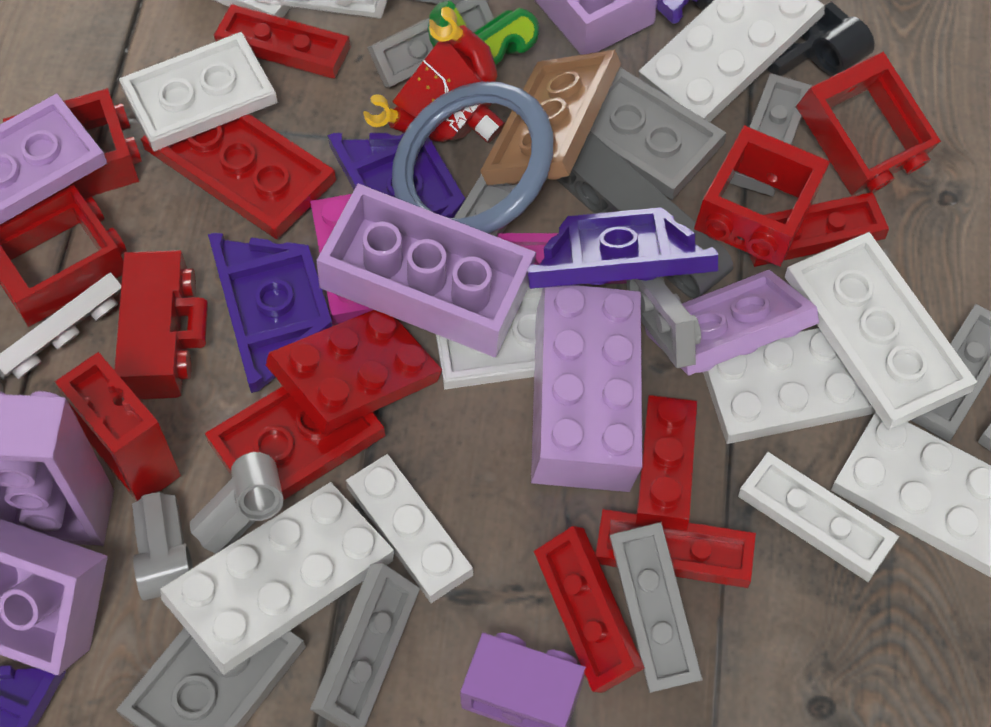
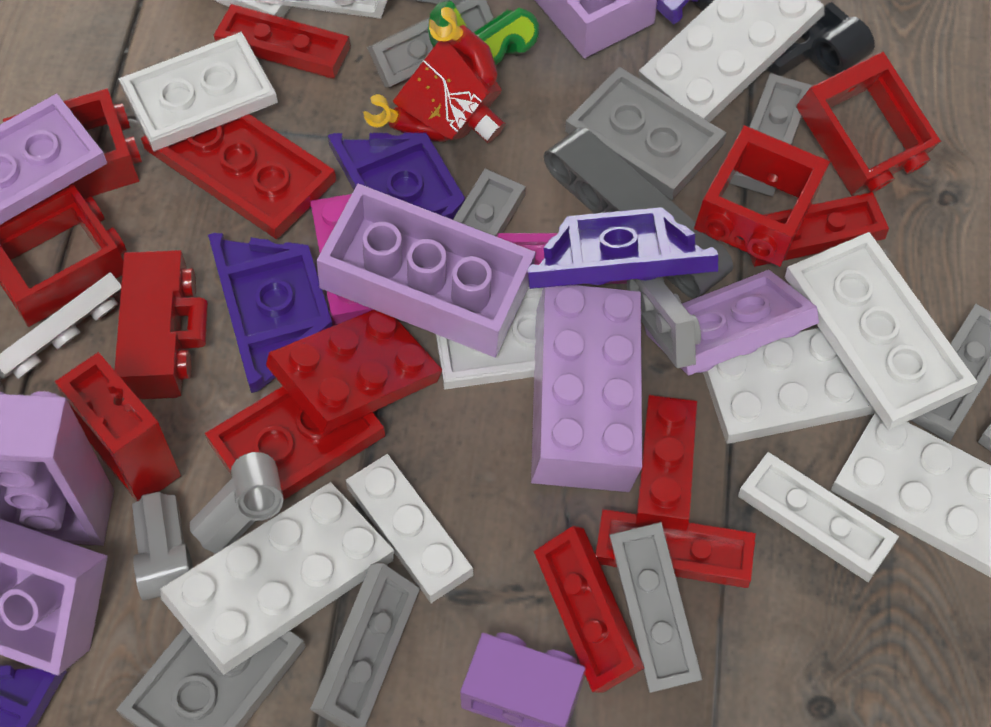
(459, 99): sand blue wedge -> none
(571, 95): medium nougat plate -> none

